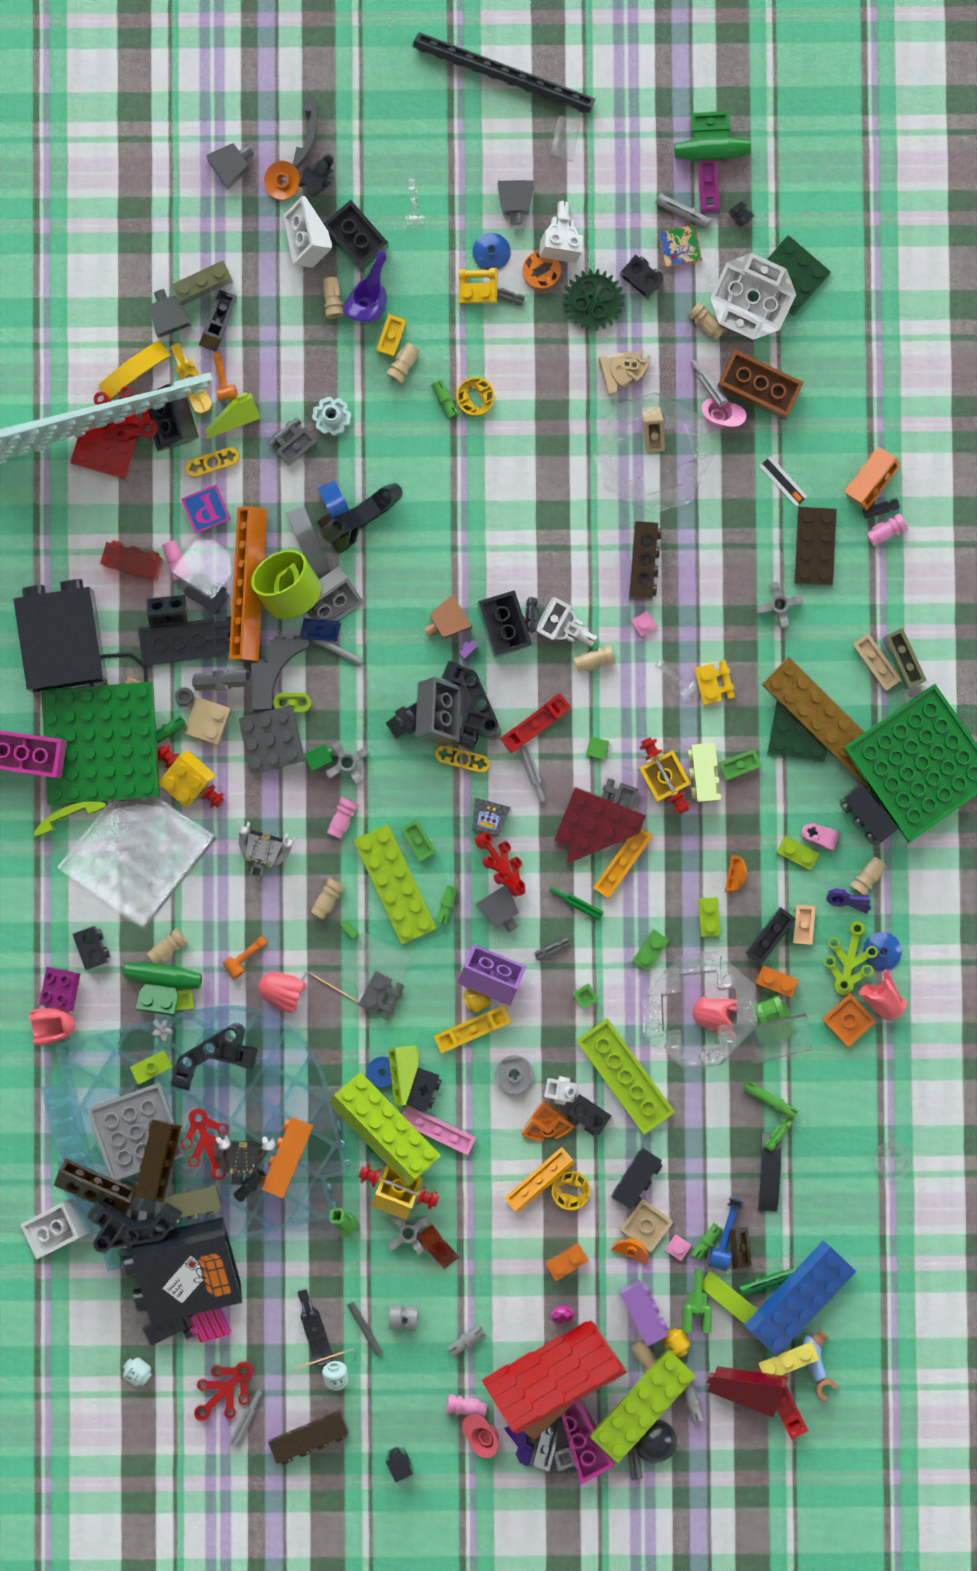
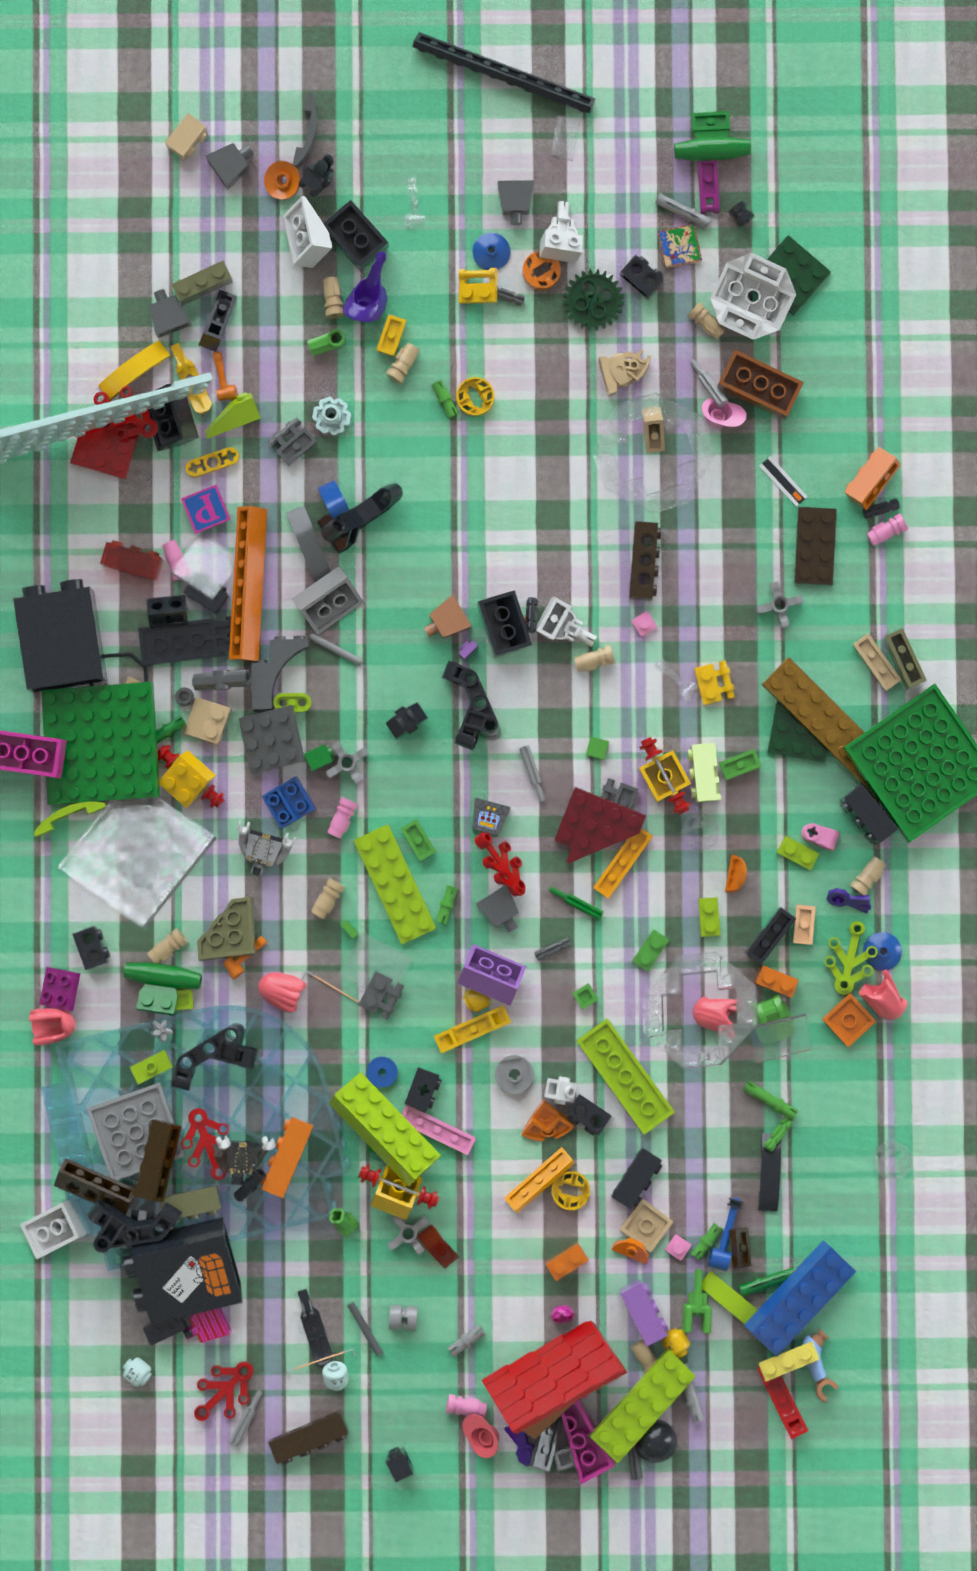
(186, 137): none -> tan brick
(230, 933): none -> olive plate
(286, 584): lime piece -> none
(288, 802): none -> blue slope
(320, 629): clear blue plate -> none
(324, 342): none -> bright green piece
(403, 1068): lime slope -> none
(438, 711): dark grey brick -> none
(477, 758): yellow beam -> none
(535, 723): red slope -> none
(701, 840): none -> clear piece
(748, 1388): dark red slope -> none

